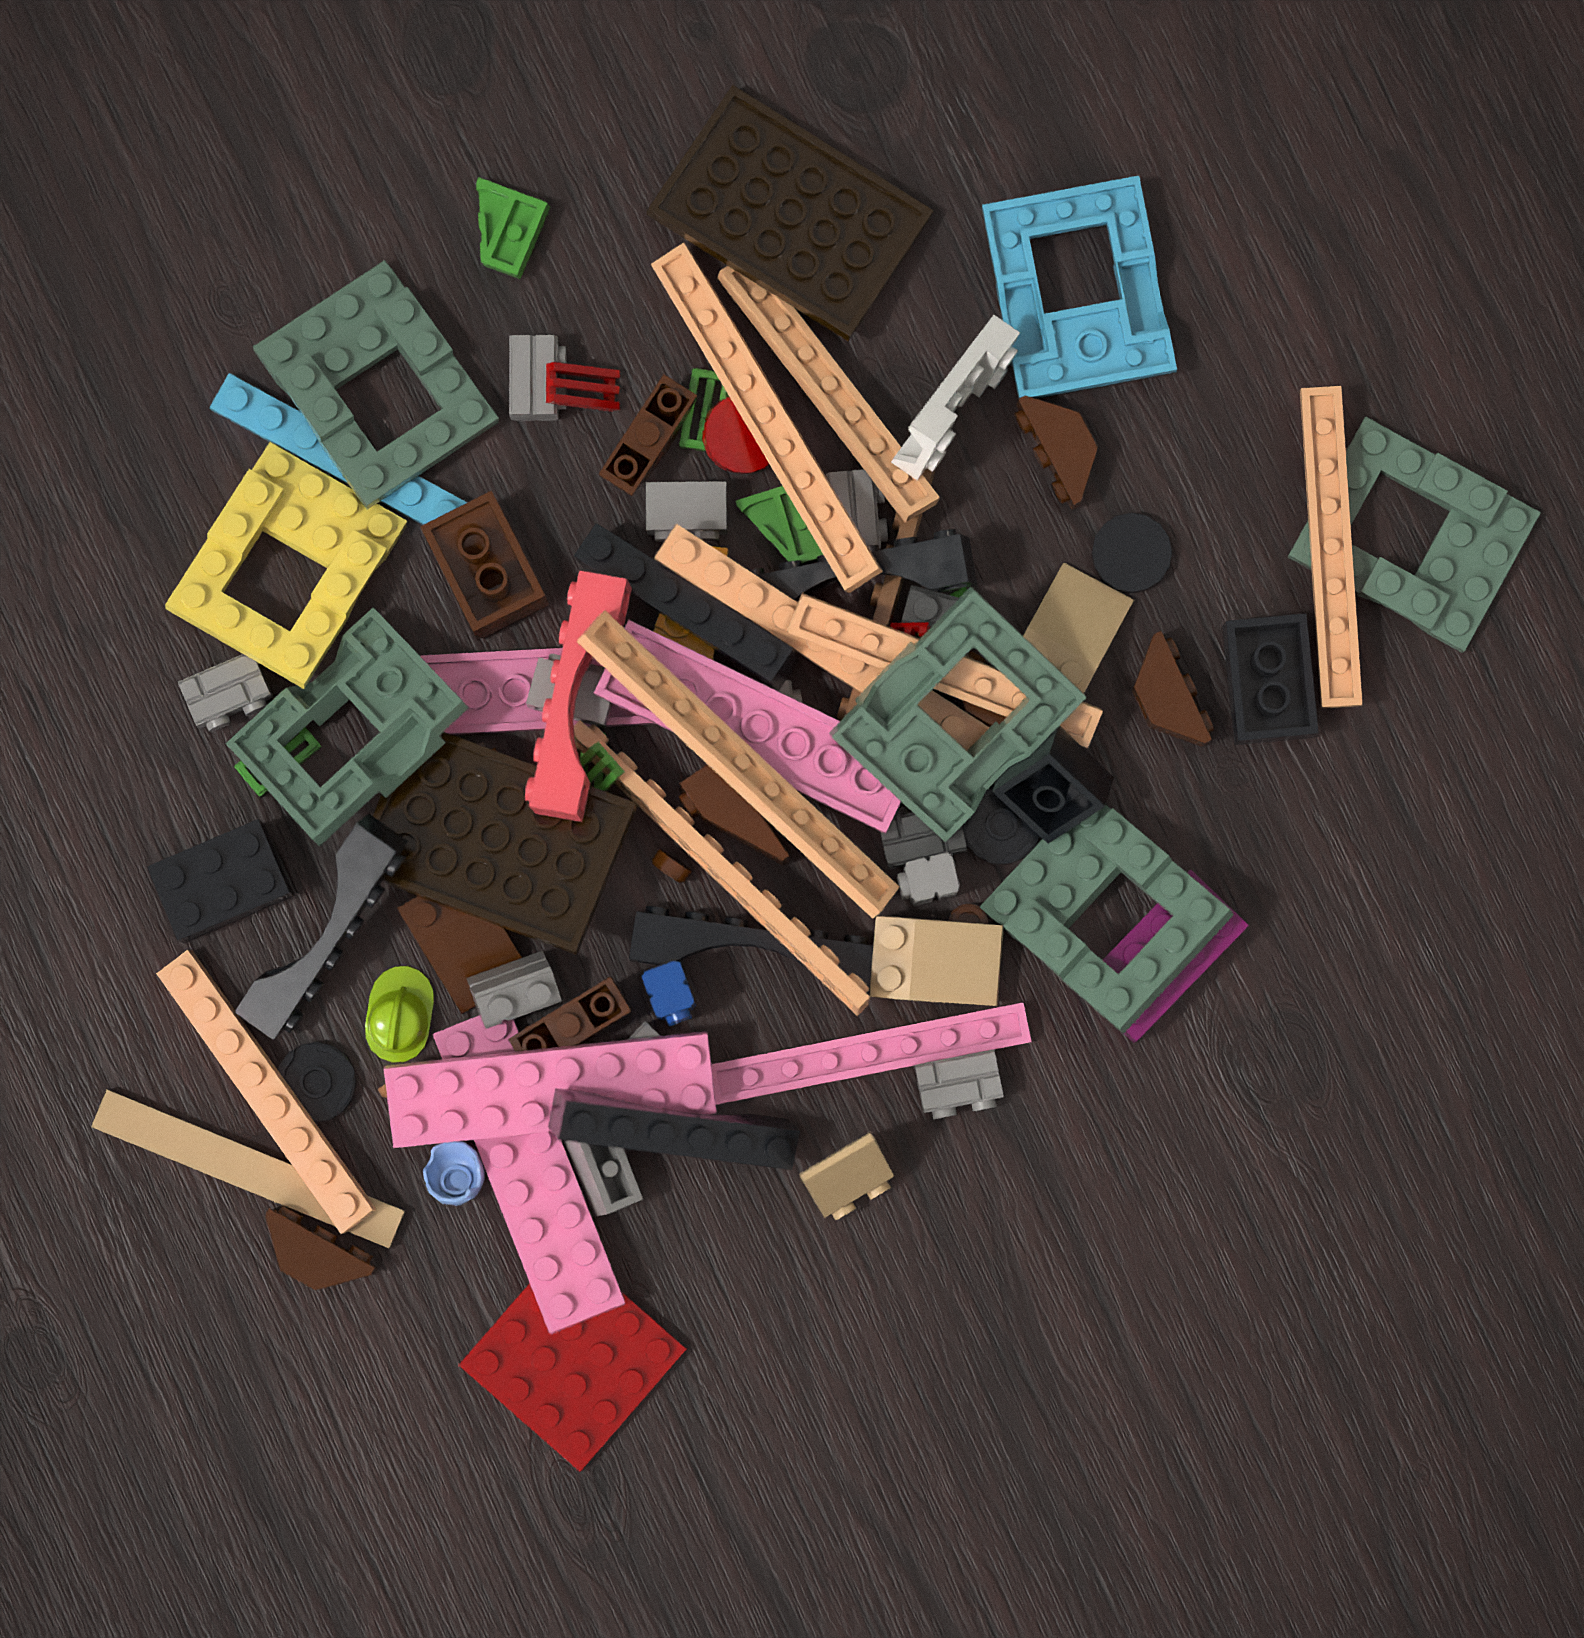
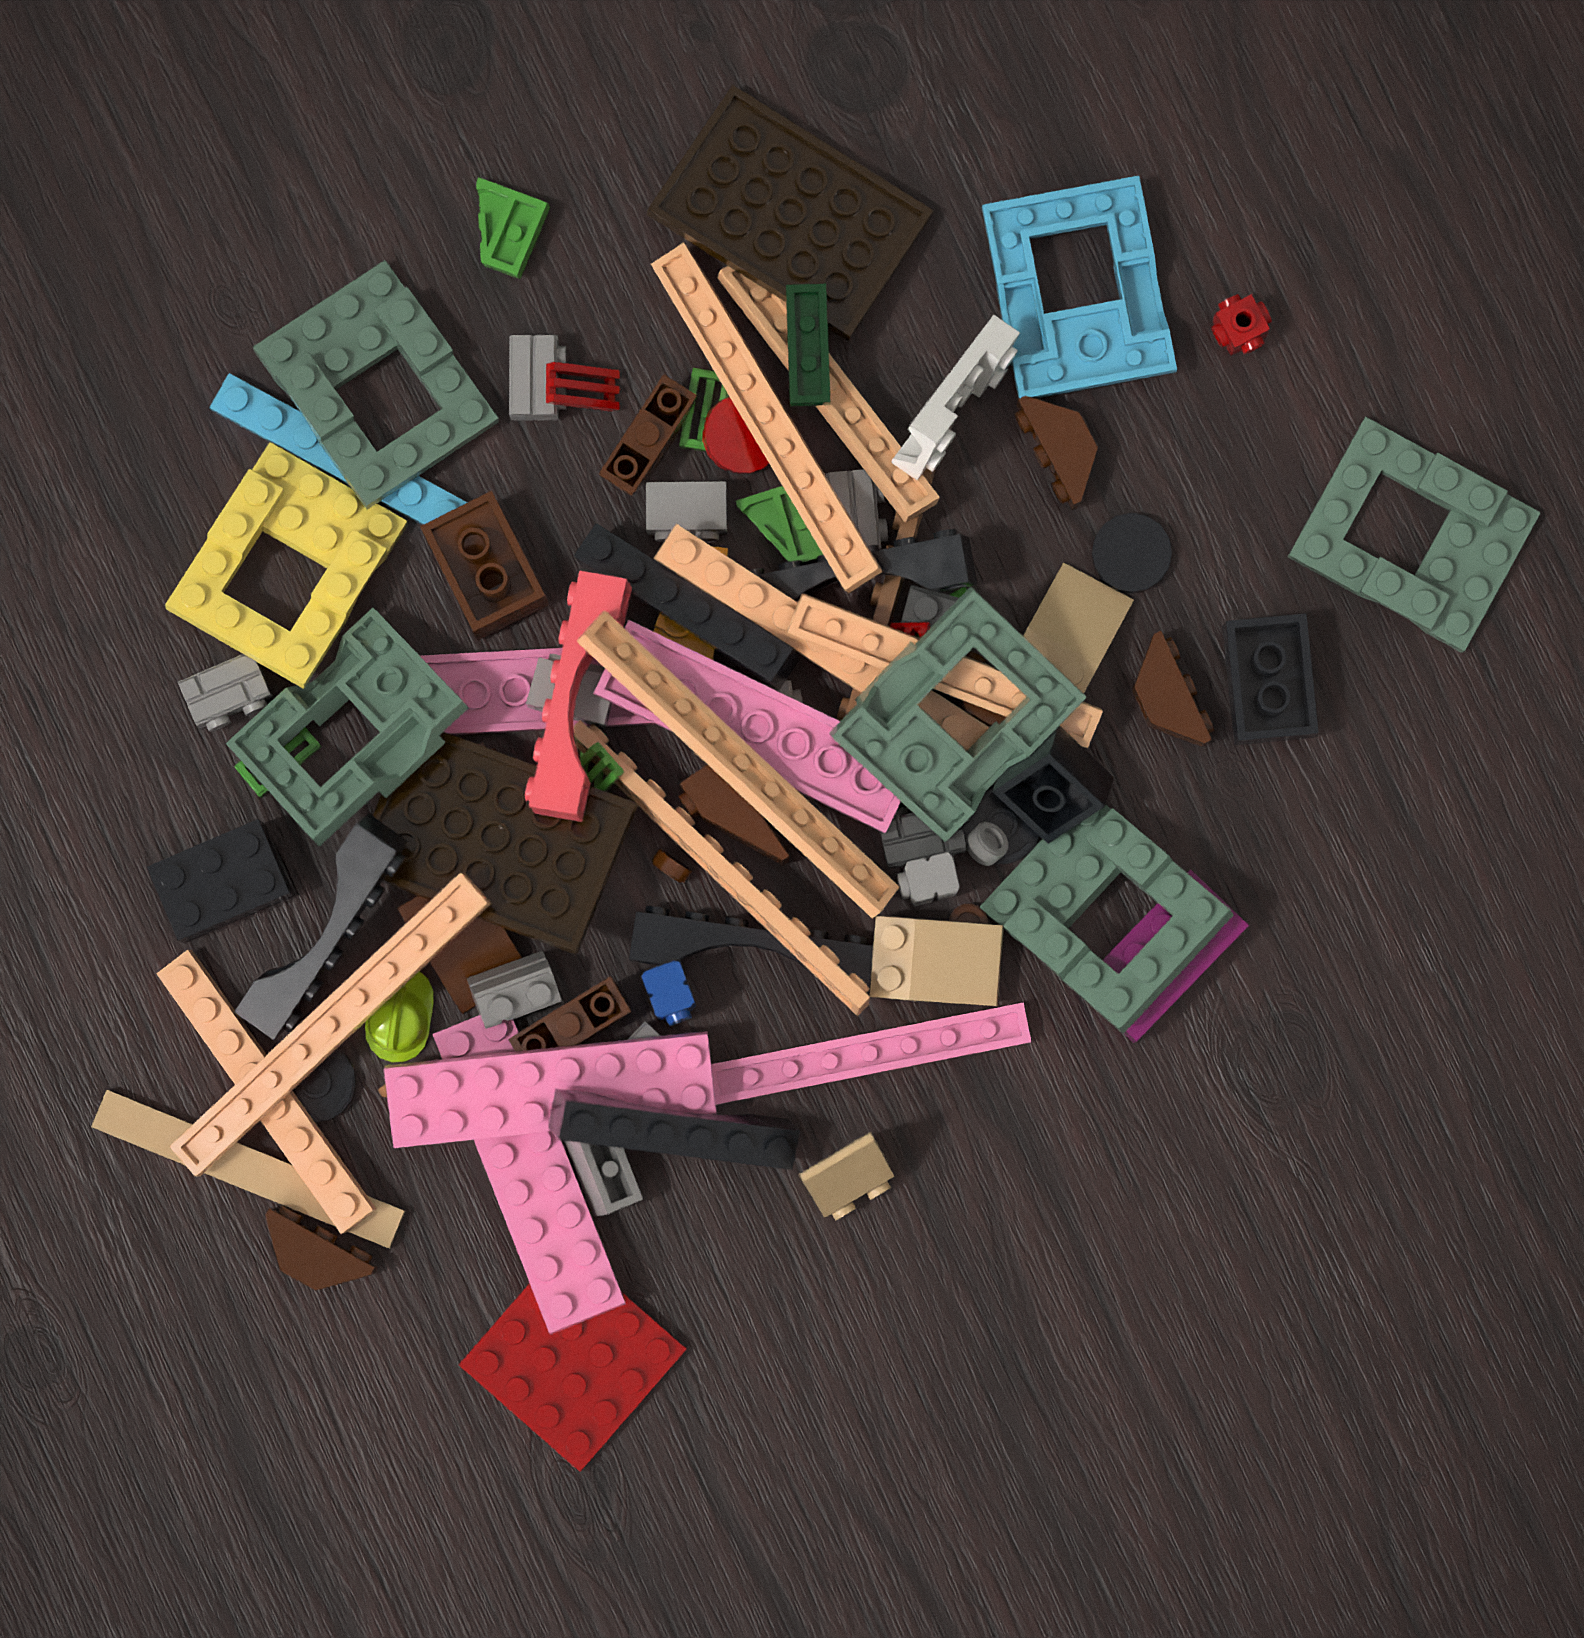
(330, 1024): none -> light nougat plate
(454, 1173): light blue hair -> none
(807, 345): none -> dark green plate
(958, 1083): light grey brick -> none
(986, 843): none -> light grey tile
(1239, 338): none -> red brick
(1330, 547): light nougat plate -> none

